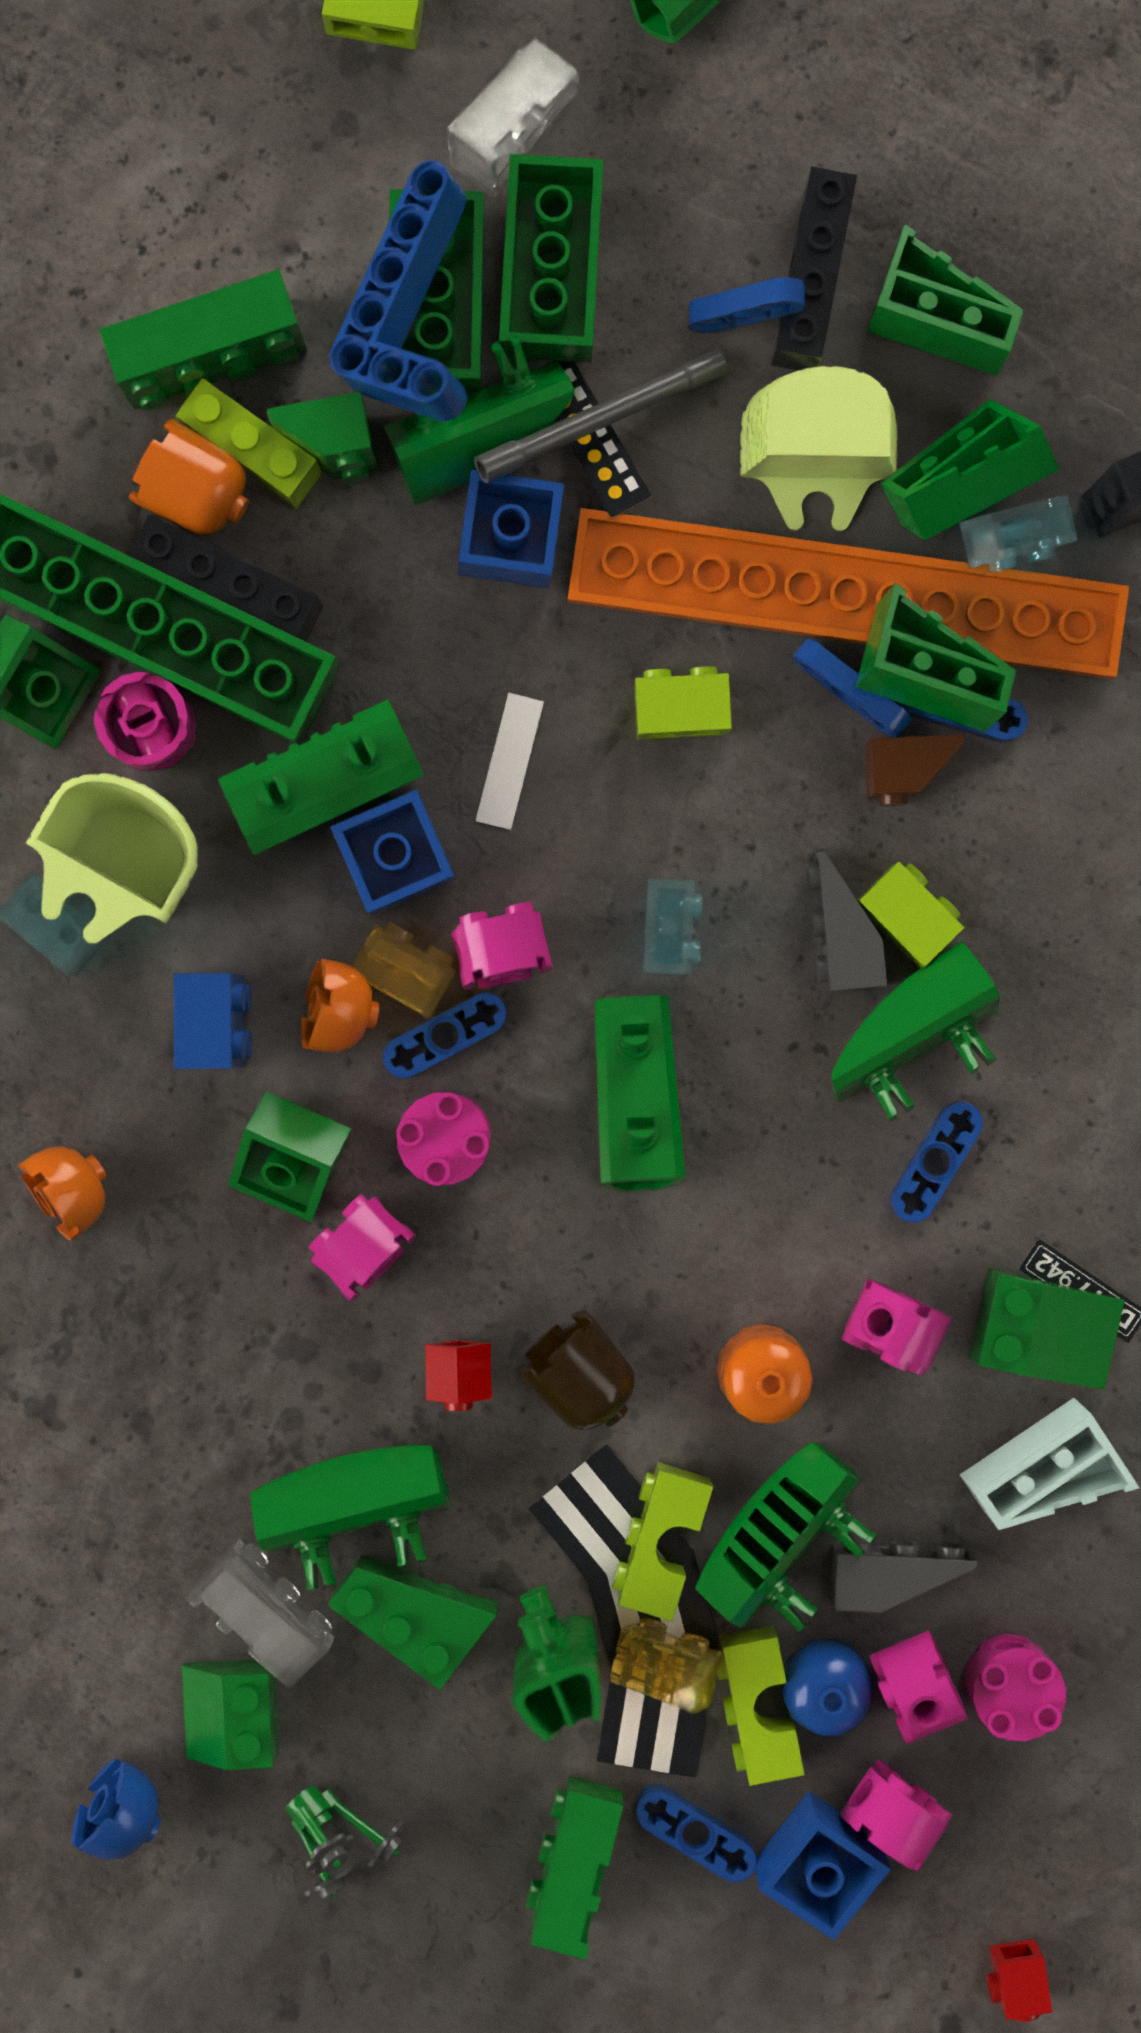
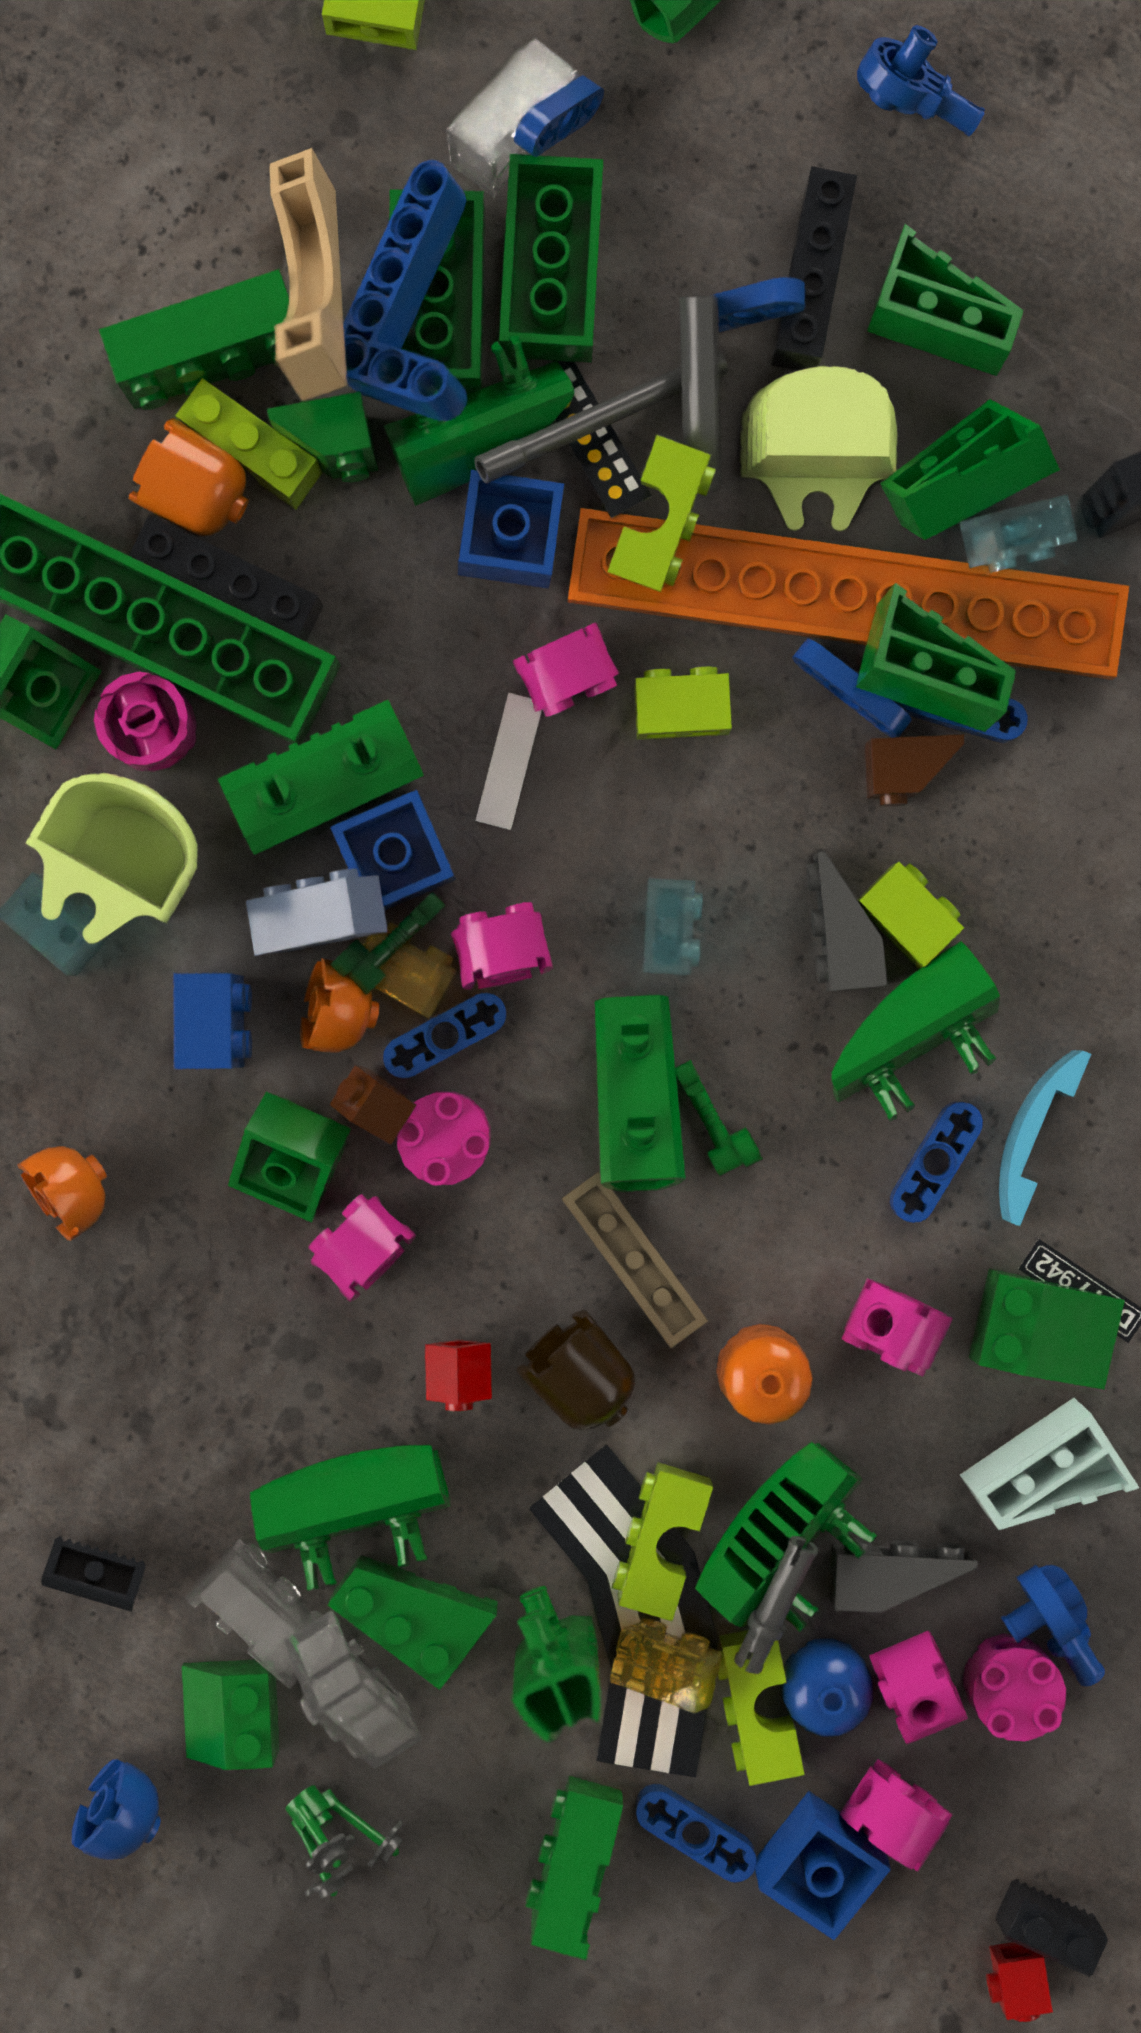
(93, 1574): none -> black brick
(312, 334): none -> tan arch
(316, 912): none -> brick
(347, 1697): none -> clear wedge
(365, 965): none -> dark green brick
(372, 1104): none -> reddish brown slope
(558, 116): none -> blue beam
(566, 669): none -> dark pink brick
(634, 1260): none -> dark tan plate
(679, 475): none -> lime arch
(701, 378): none -> dark grey brick
(729, 1149): none -> green brick
(767, 1622): none -> dark grey pin
(906, 82): none -> blue pin
(1051, 1928): none -> black brick
(1061, 1078): none -> medium azure slope
(1062, 1609): none -> blue pin

